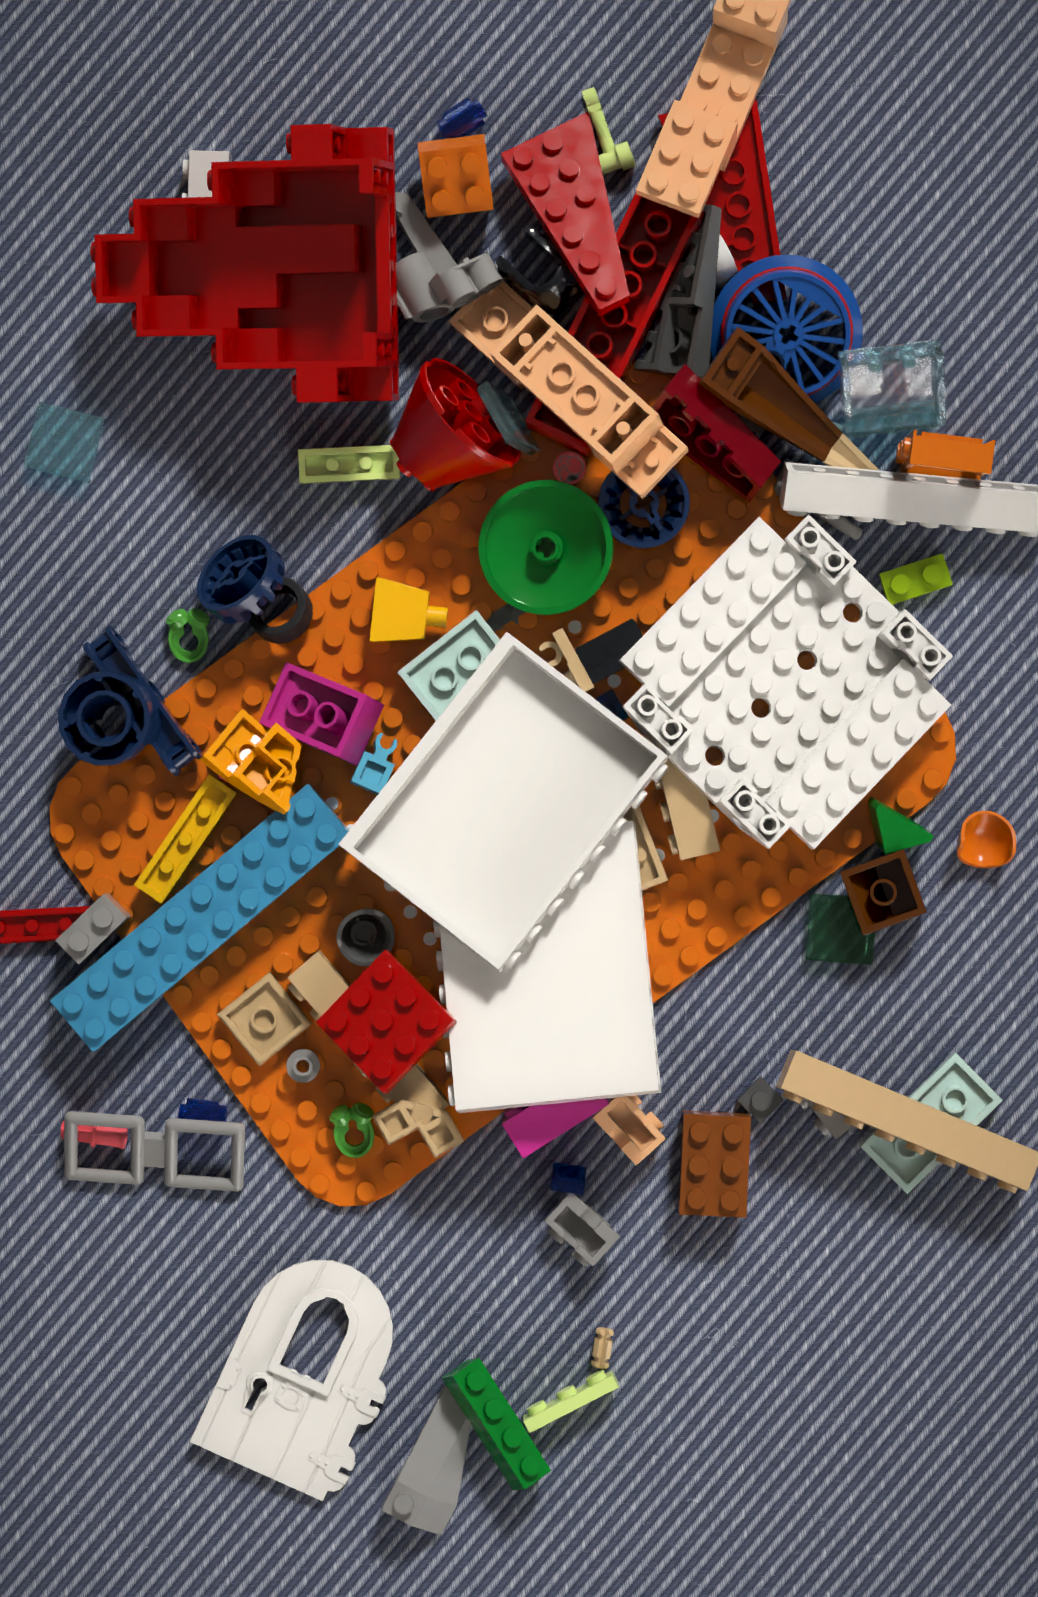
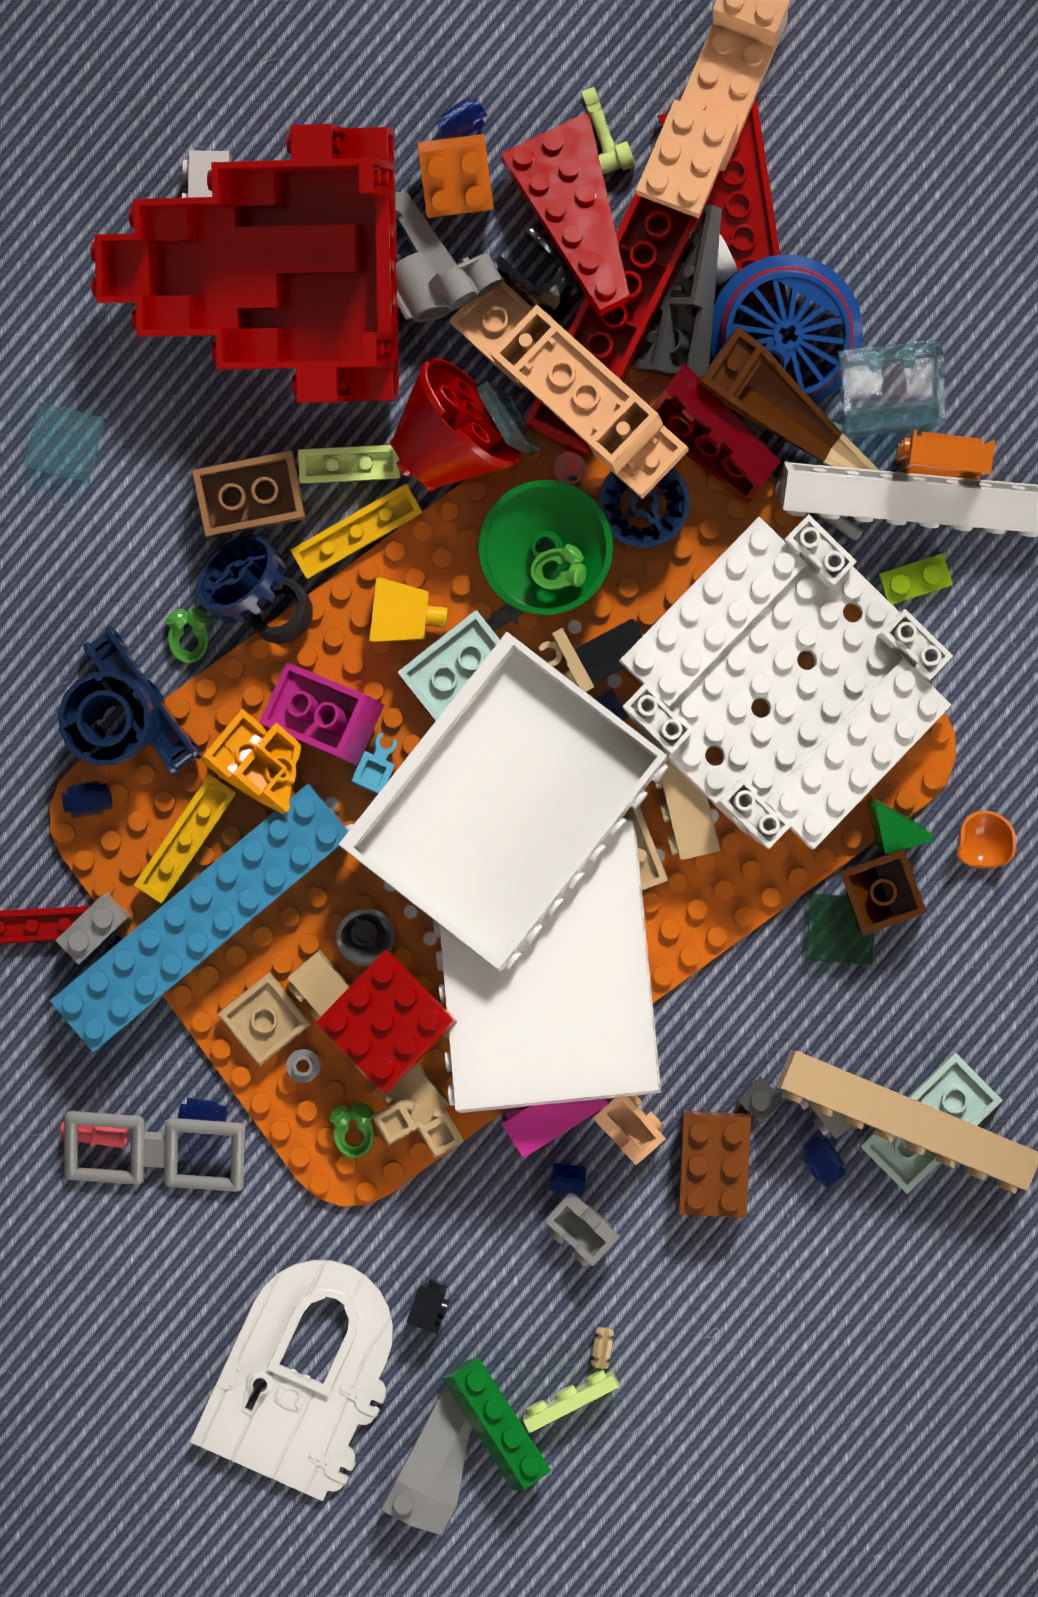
(87, 799): none -> clear blue brick
(249, 494): none -> medium nougat brick
(356, 531): none -> yellow plate
(429, 1305): none -> black brick
(574, 576): none -> bright green piece
(823, 1160): none -> clear blue brick

